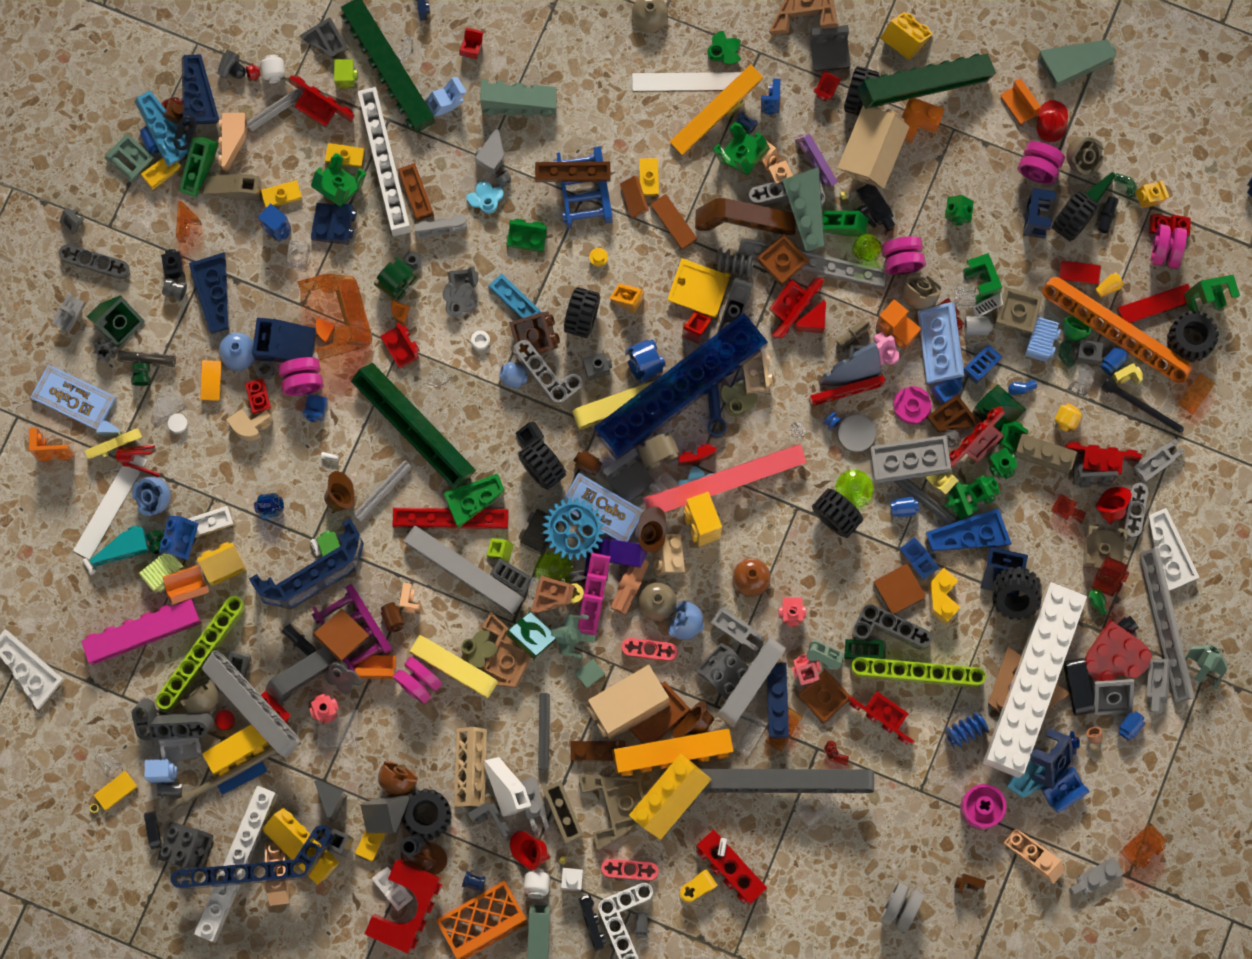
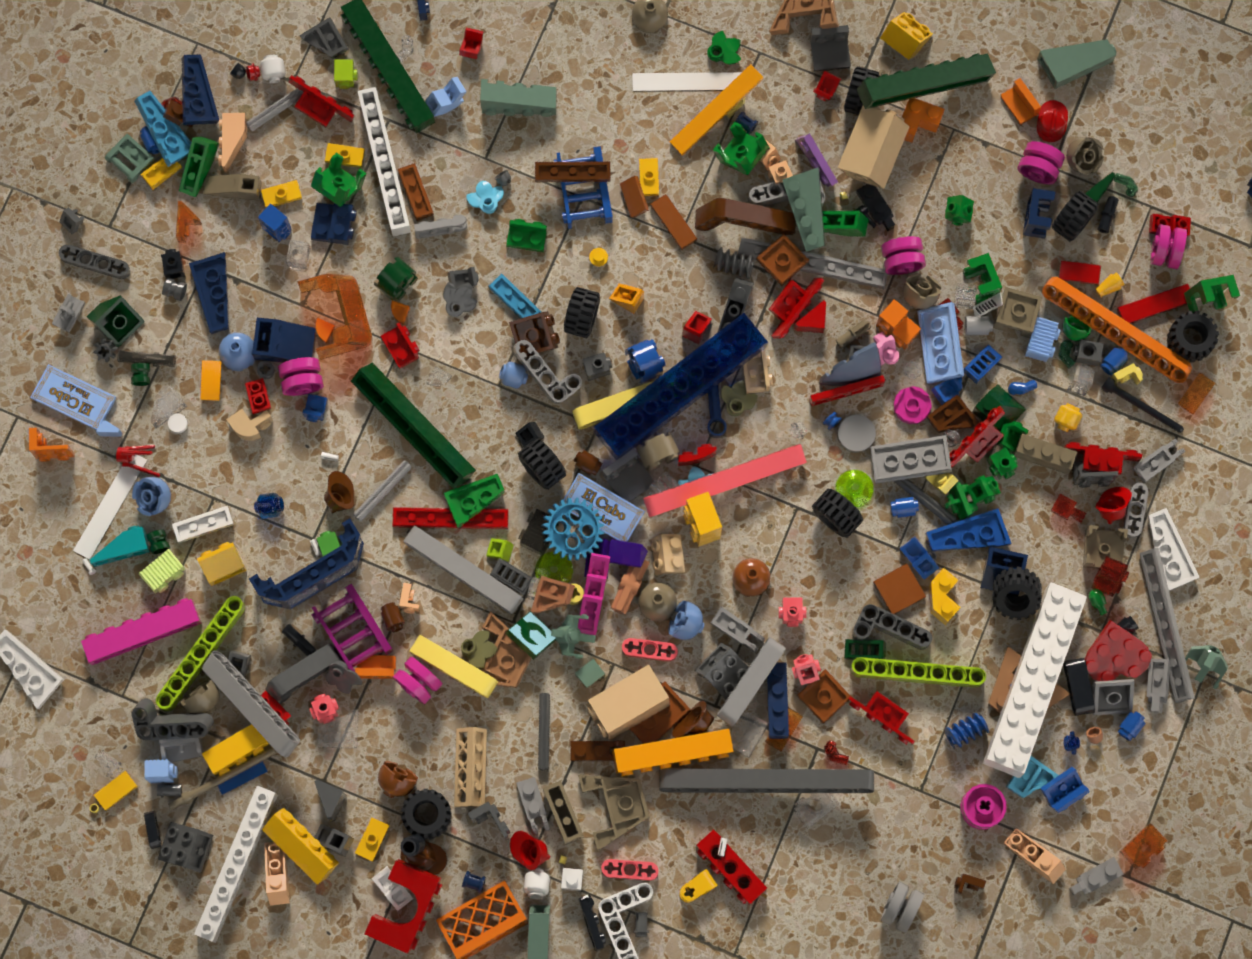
(116, 442): light yellow piece -> none
(178, 537): blue bracket -> none
(185, 584): orange panel -> none
(189, 133): black beam -> none
(225, 720): red tile -> none
(227, 63): dark grey cone -> none
(251, 868): dark blue beam -> none
(341, 635): dark orange tile -> none
(384, 813): dark grey slope -> none
(417, 263): dark grey plate -> none
(480, 340): white tile -> none
(491, 154): light grey slope -> none
(507, 788): white slope -> none
(577, 576): dark grey bush -> none
(651, 529): reddish brown piece -> none
(670, 797): yellow slope -> none
(701, 290): yellow container -> none
(771, 103): blue bracket -> none
(827, 655): sand green plate -> none
(866, 247): clear neon green hair -> none
(1054, 763): dark blue panel -> none
(1152, 194): yellow brick -> none

